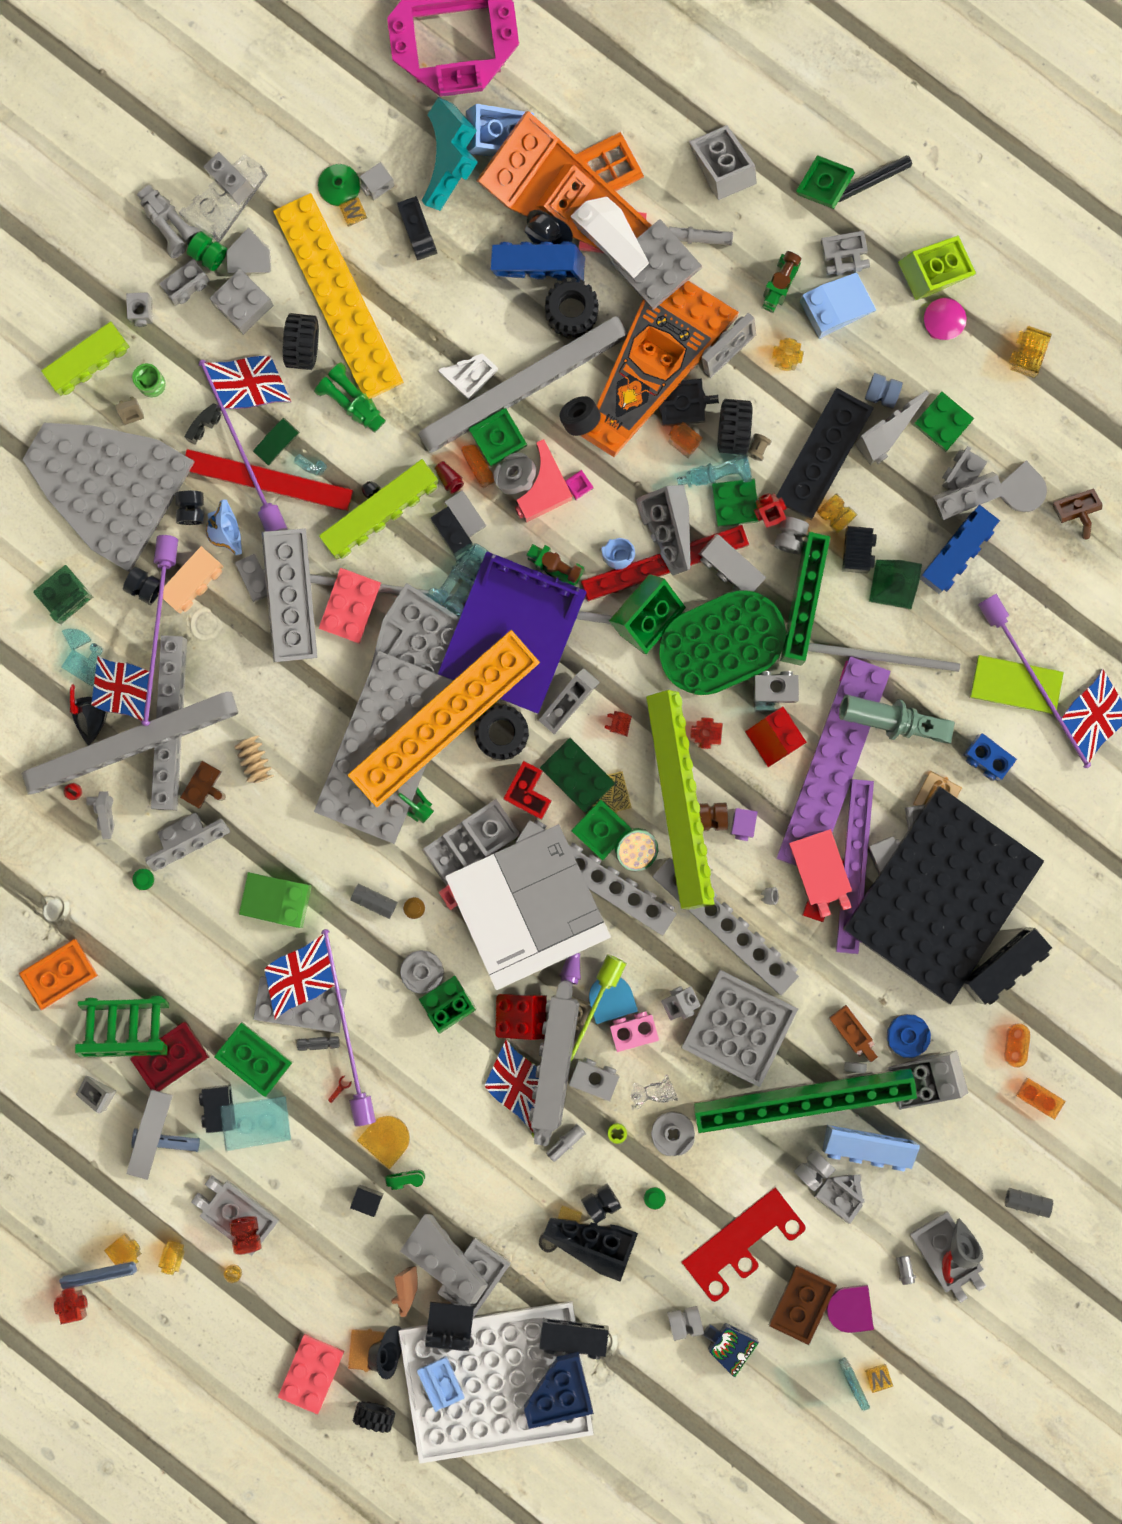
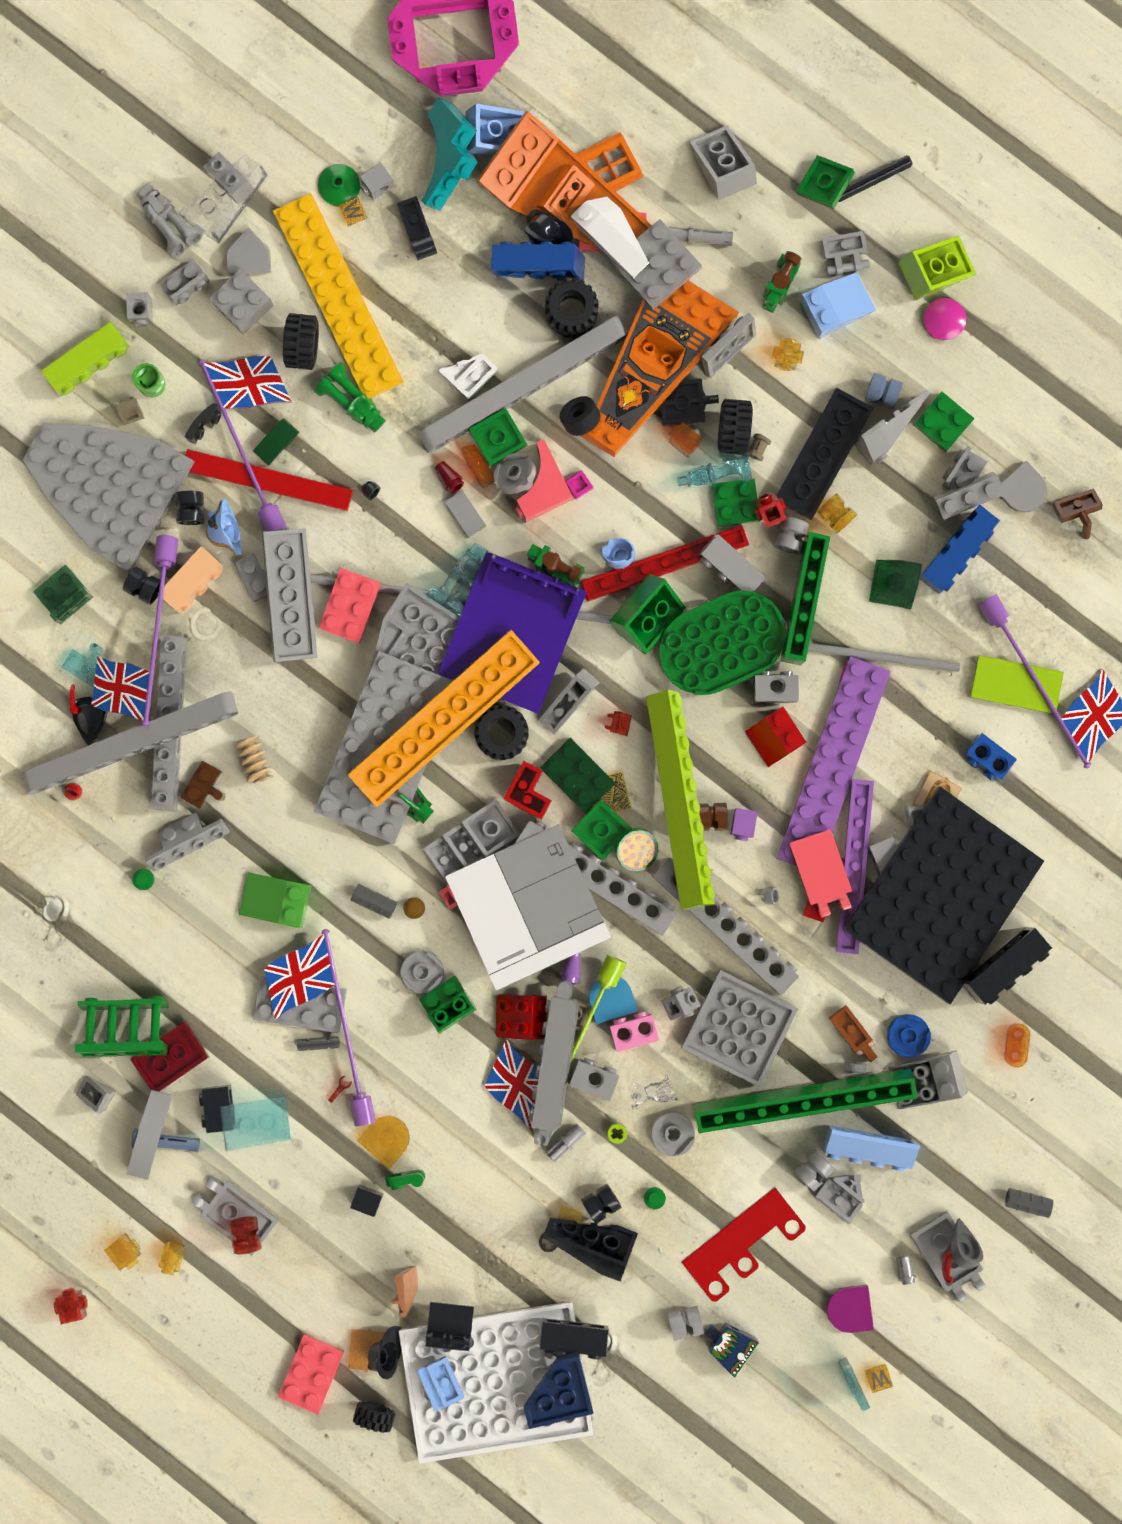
(58, 974): orange tile -> none
(76, 638): clear light blue tile -> none
(98, 1275): sand blue axle -> none
(103, 807): light grey plate -> none
(205, 249): green wheel -> none
(233, 1269): clear yellow hinge -> none
(253, 1059): green plate -> none
(306, 465): clear light blue arm -> none
(379, 509): lime brick -> none
(440, 1257): light grey wedge -> none
(451, 531): black brick -> none
(488, 1264): light grey plate -> none
(668, 520): light grey wedge -> none
(714, 730): clear red brick -> none
(764, 707): clear light blue tile -> none
(802, 1304): reddish brown plate -> none
(858, 549): black brick -> none
(895, 719): sand green piece -> none
(1030, 352): clear yellow brick -> none
(1040, 1098): clear orange plate -> none

